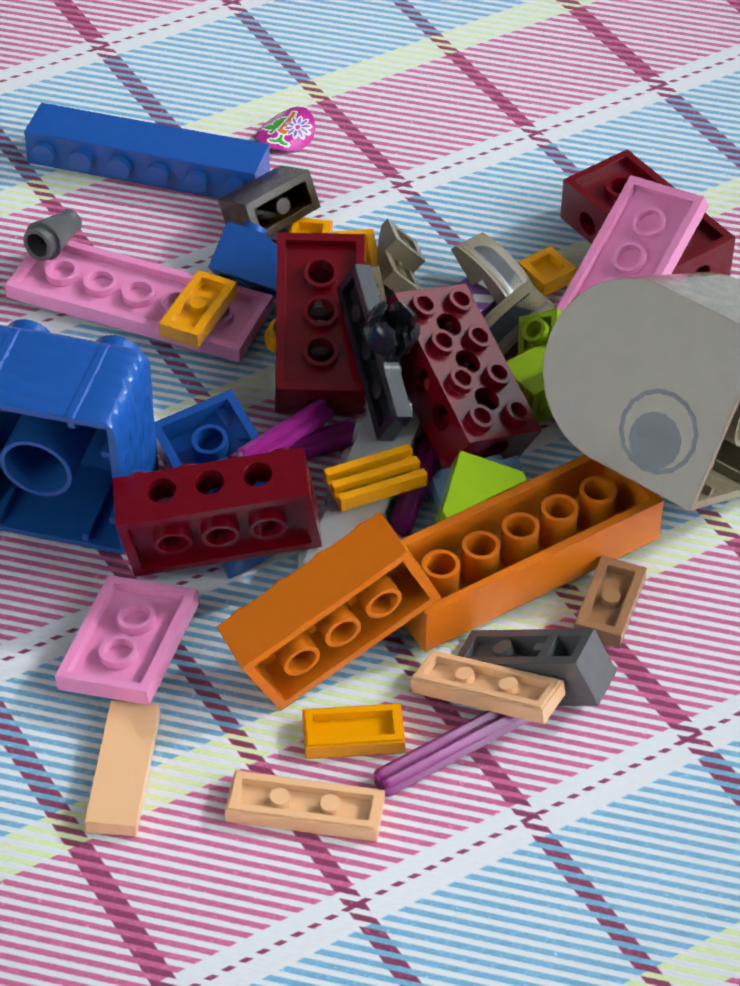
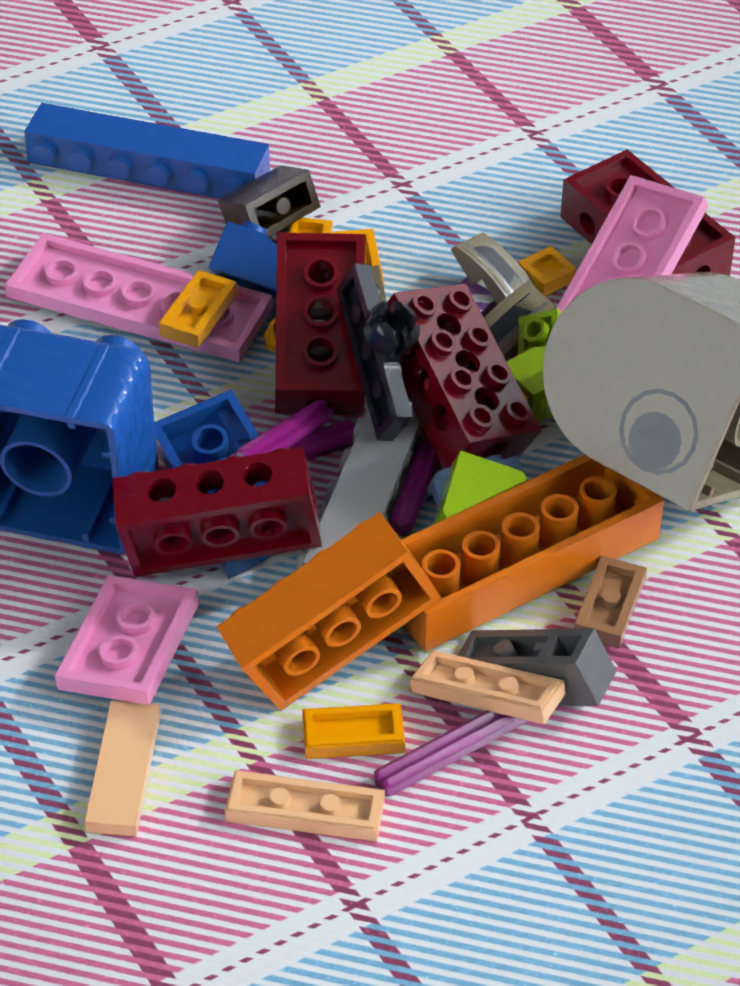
(50, 235): dark grey cone -> none
(288, 130): sticker -> none
(371, 472): light orange tile -> none
(398, 258): dark tan slope -> none

